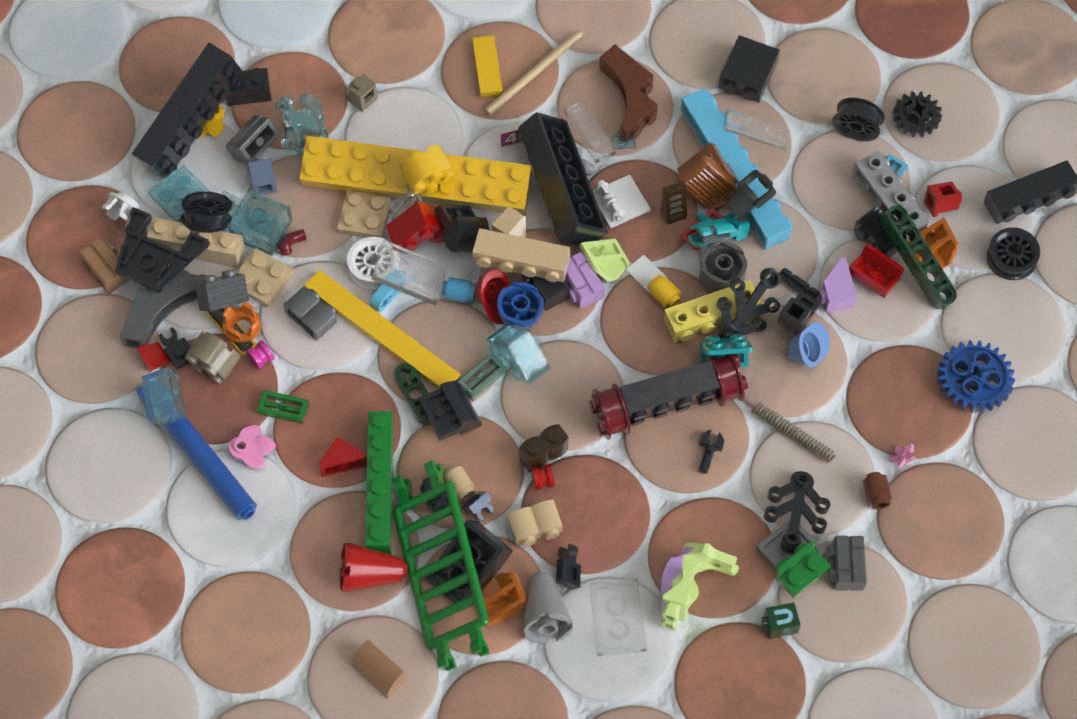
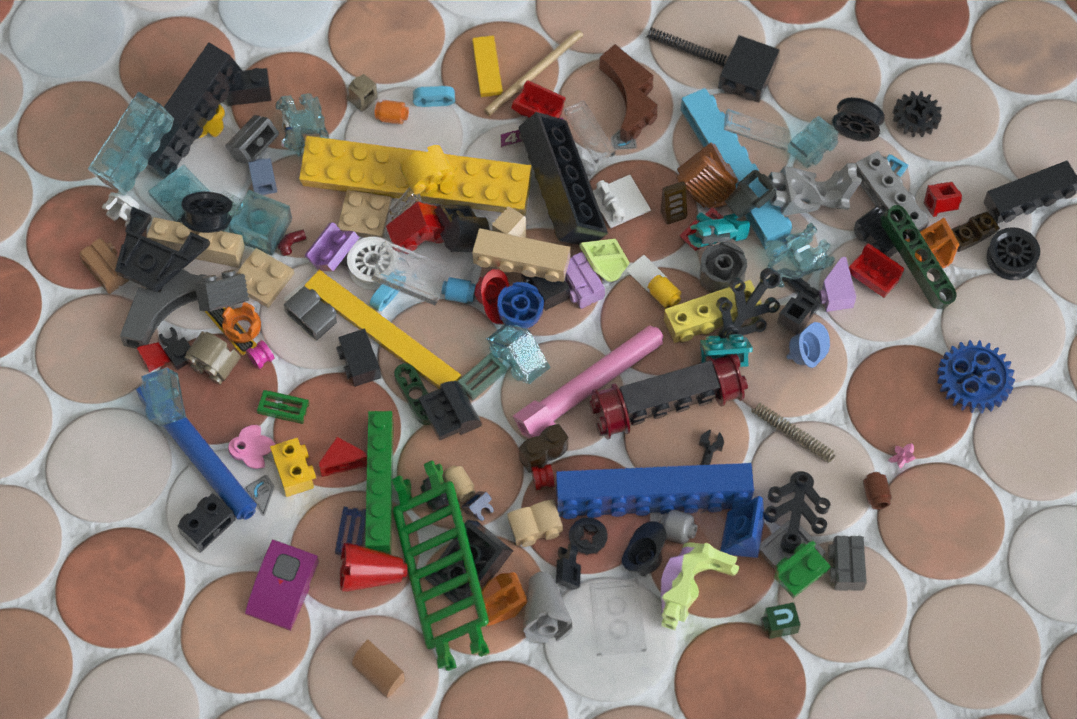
(131, 143): none -> clear light blue brick
(206, 522): none -> black brick
(261, 492): none -> light grey sticker
(281, 584): none -> magenta slope
(292, 467): none -> yellow brick
(331, 247): none -> medium lavender bracket
(354, 513): none -> clear blue tile
(359, 358): none -> black brick
(391, 111): none -> orange brick
(434, 96): none -> medium azure beam
(538, 99): none -> red bracket
(542, 414): none -> bright pink brick
(591, 526): none -> black gear
(645, 548): none -> black piece
(653, 490): none -> blue brick
(679, 526): none -> light grey head
(684, 48): none -> black piece
(711, 526): none -> clear tile
(744, 529): none -> blue slope
(799, 185): none -> light grey hips
(800, 253): none -> clear light blue animal
(813, 142): none -> clear light blue brick
(975, 230): none -> dark brown slope

